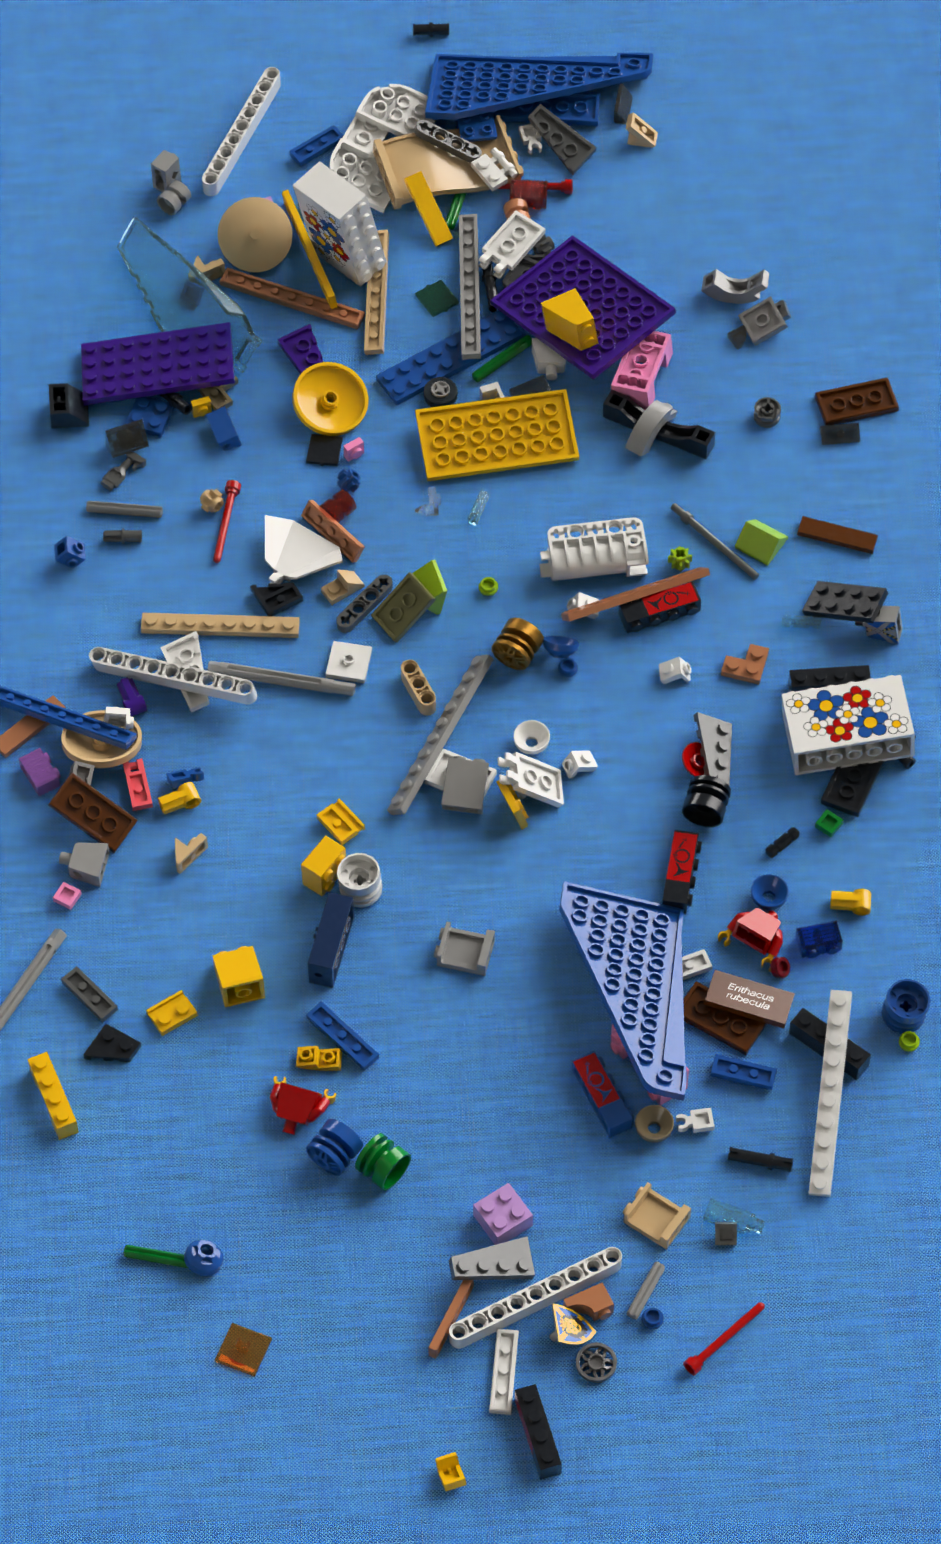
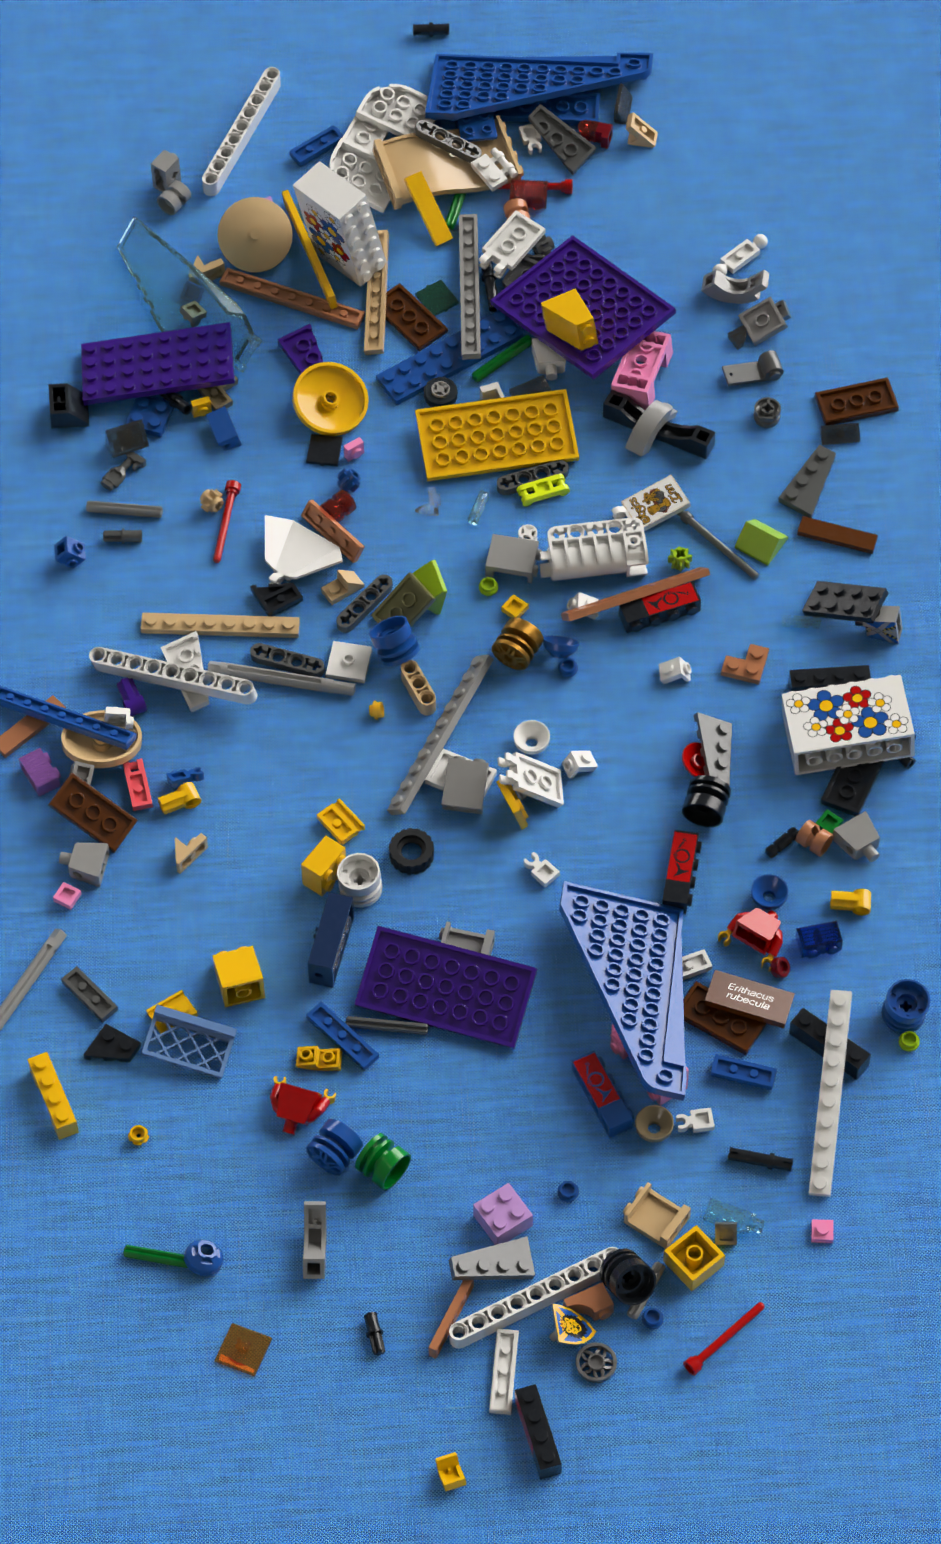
(135, 1130): none -> yellow plate
(193, 313): none -> dark tan tile
(193, 1024): none -> medium blue fence
(289, 657): none -> dark grey beam
(314, 1240): none -> light grey arch
(374, 1333): none -> black axle
(376, 710): none -> yellow plate
(387, 1025): none -> dark grey axle
(394, 641): none -> blue wheel
(411, 836): none -> black tyre
(412, 318): none -> reddish brown tile
(446, 987): none -> dark purple plate
(513, 556): none -> light grey panel
(514, 607): none -> yellow plate
(527, 531): none -> white wheel
(531, 474): none -> dark grey beam
(542, 489): none -> neon yellow plate
(542, 871): none -> white plate
(568, 1191): none -> blue plate
(596, 132): none -> leg
(628, 1277): none -> black wheel
(653, 503): none -> white tile
(694, 1258): none -> yellow brick
(741, 254): none -> white plate
(765, 369): none -> dark grey door
(806, 487): none -> dark grey wing
(813, 837): none -> nougat wheel
(821, 1231): none -> bright pink plate
(858, 837): none -> light grey torso

